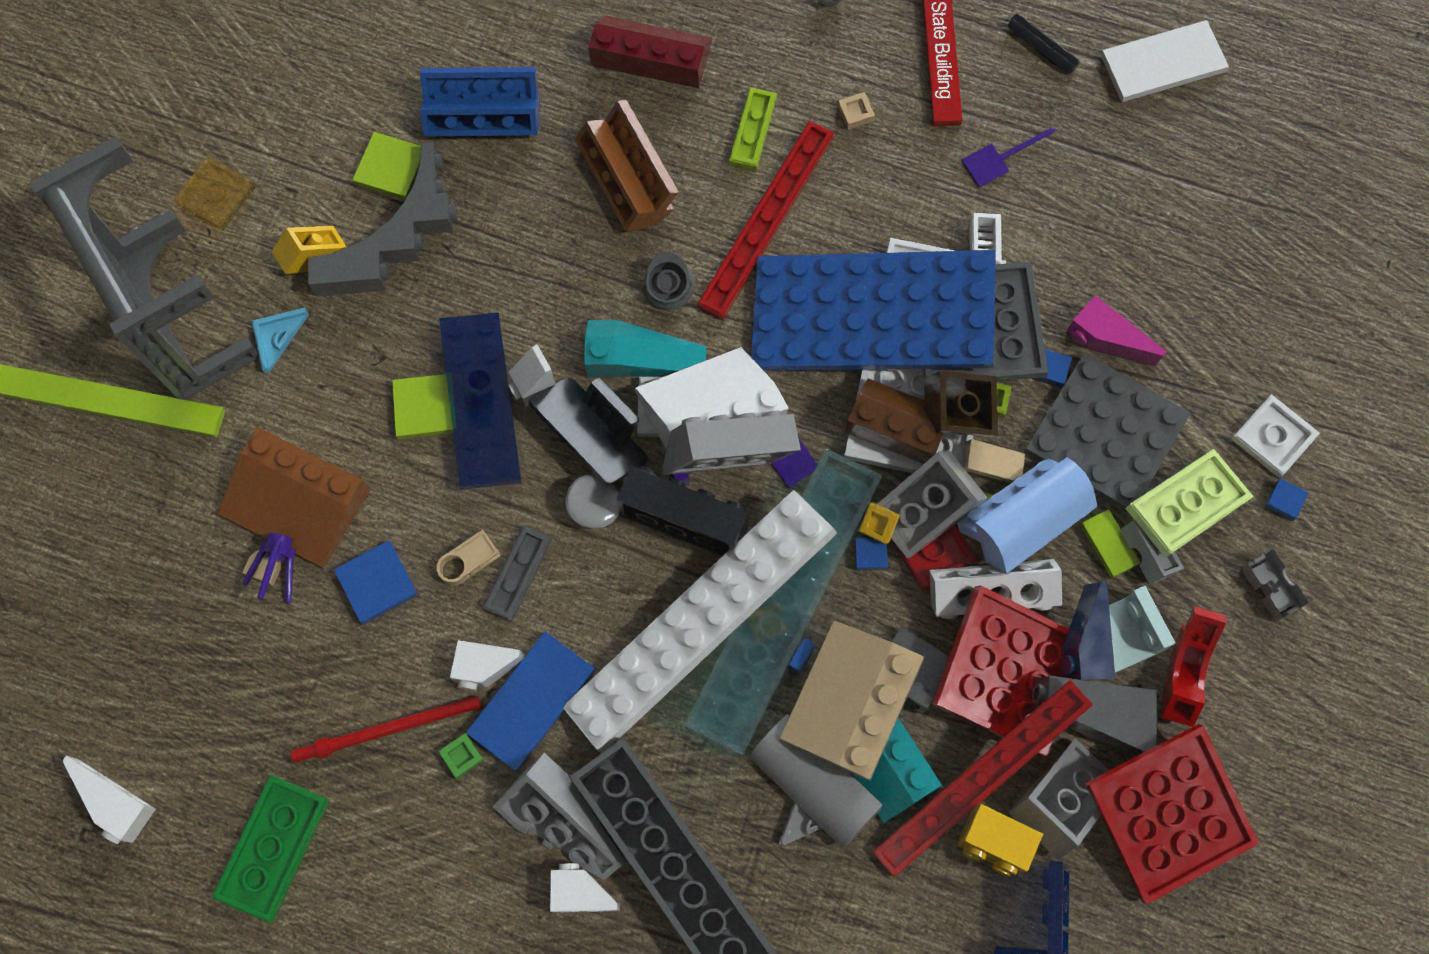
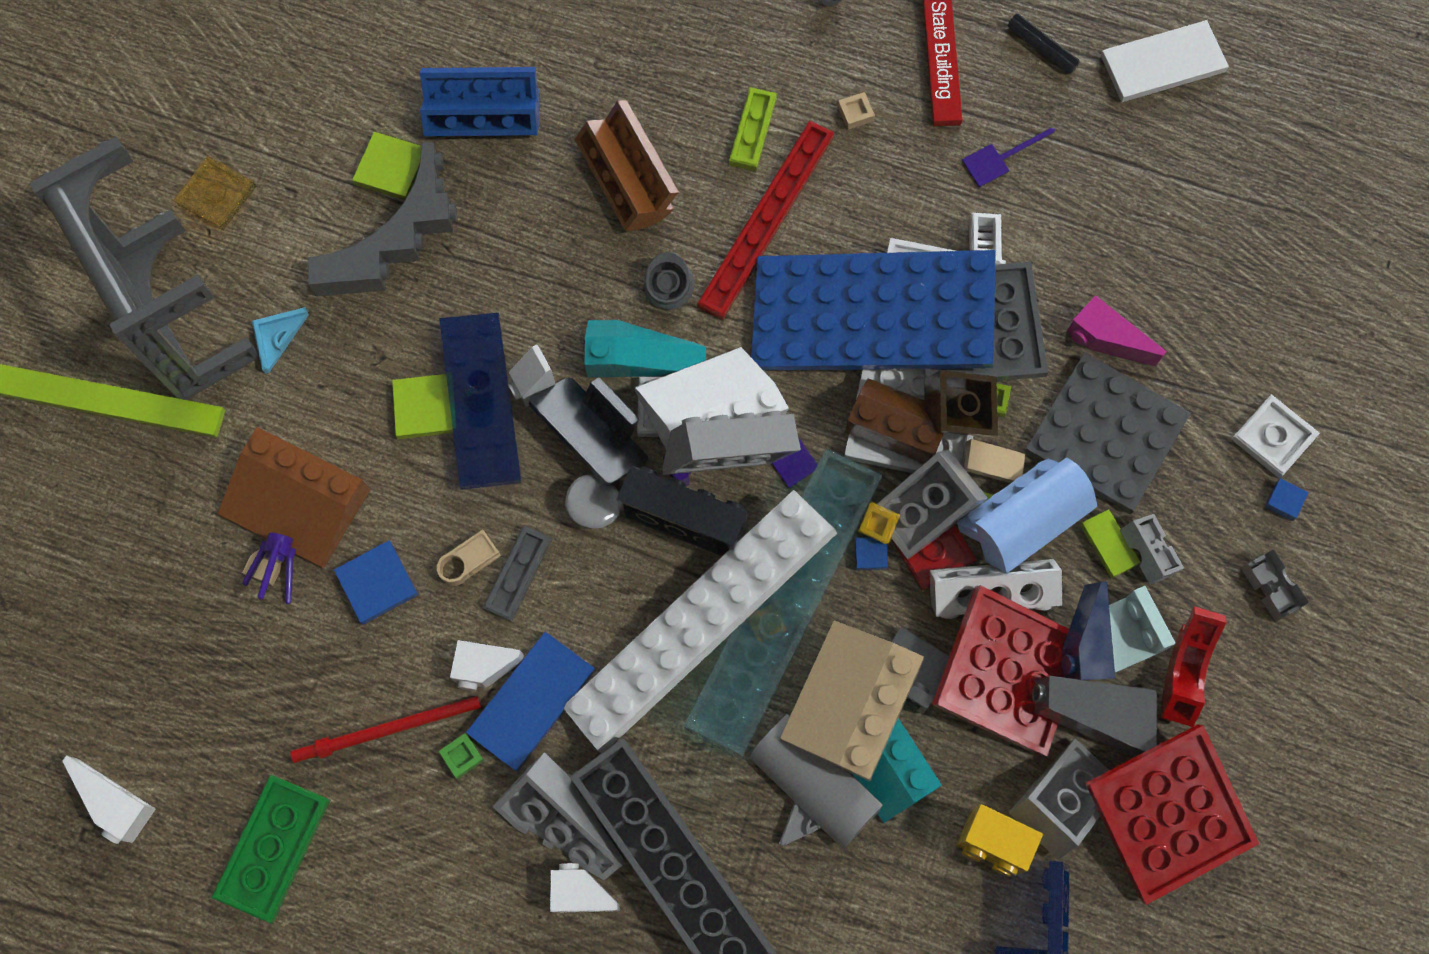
(304, 242): yellow slope -> none
(649, 51): dark red slope -> none
(801, 657): blue tile -> none
(982, 778): red tile -> none
(1057, 368): blue tile -> none
(1189, 503): yellowish green tile -> none

